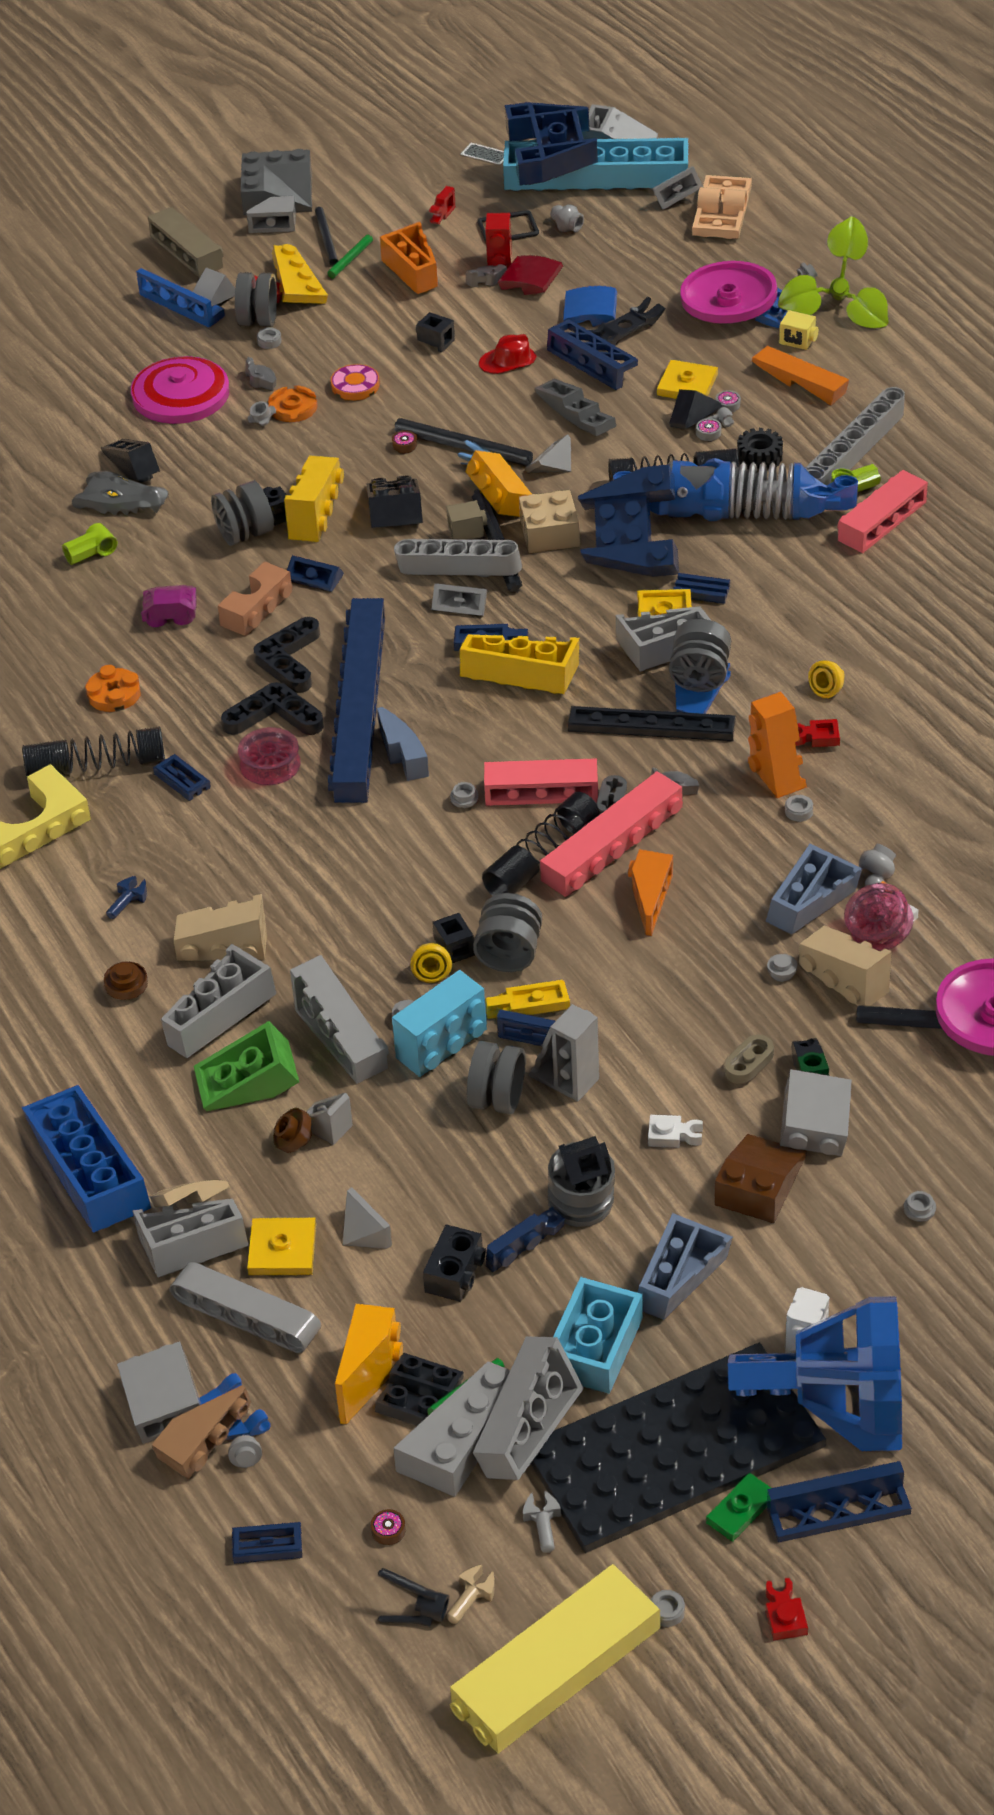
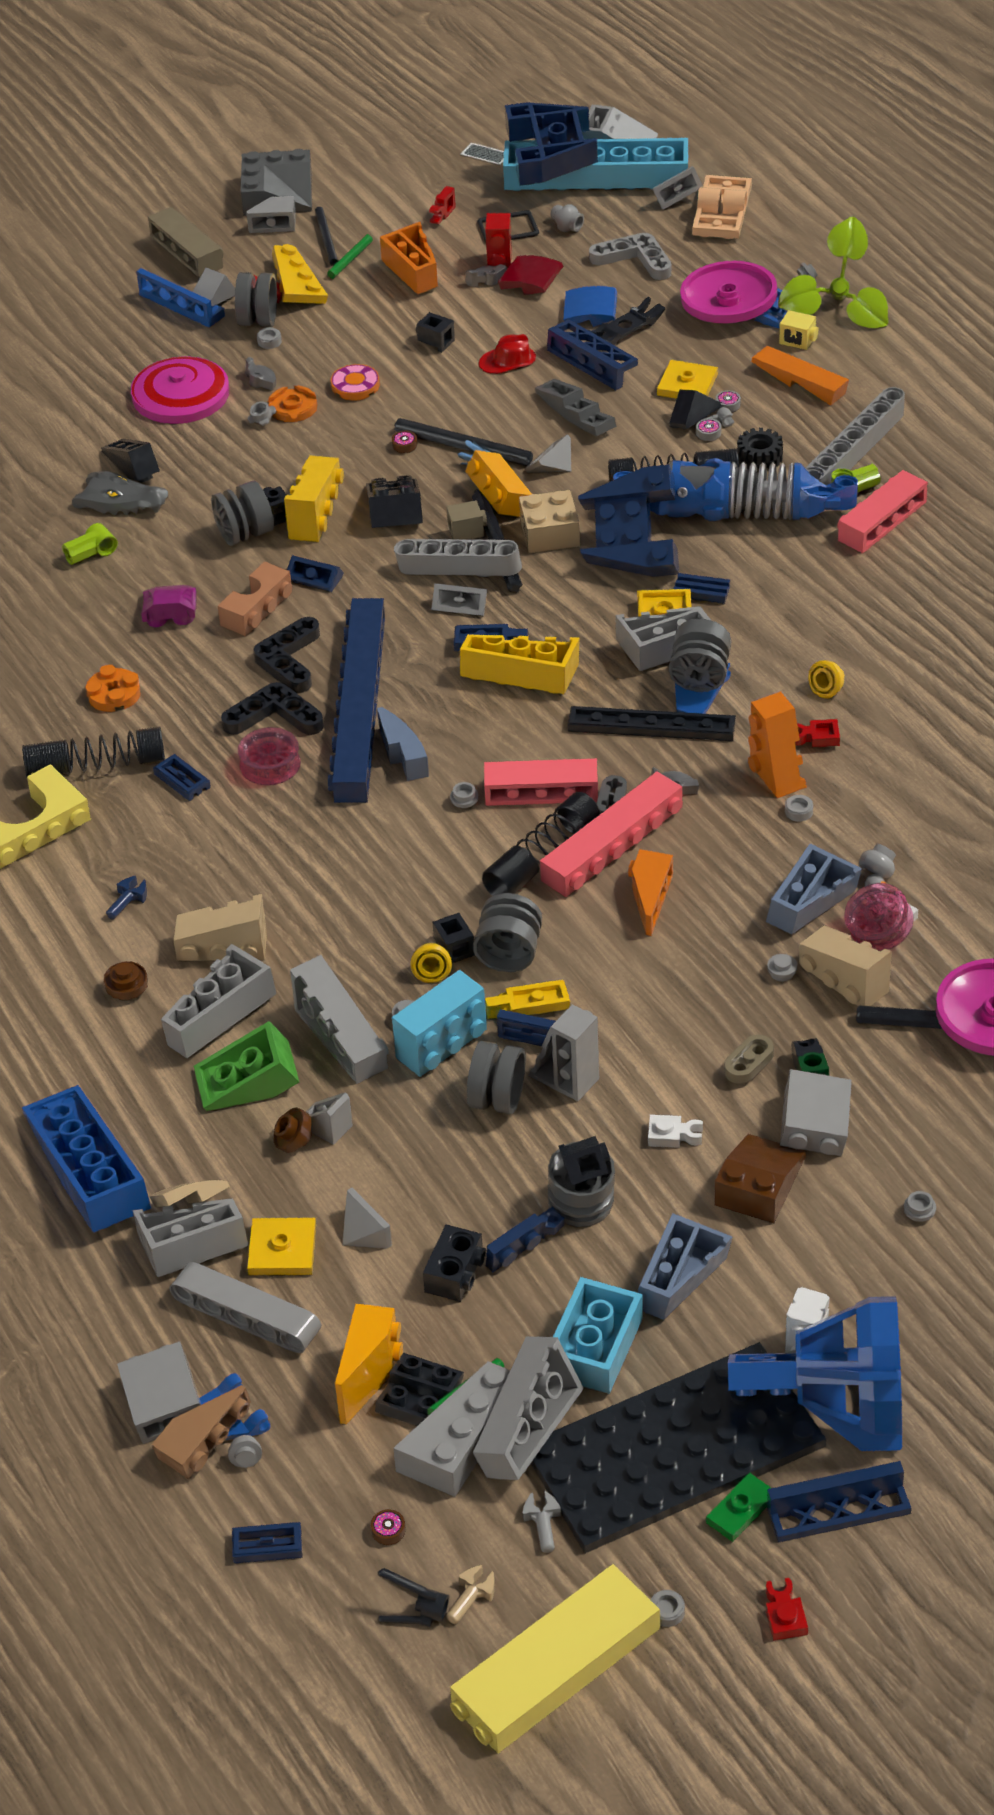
(633, 246): none -> light grey beam

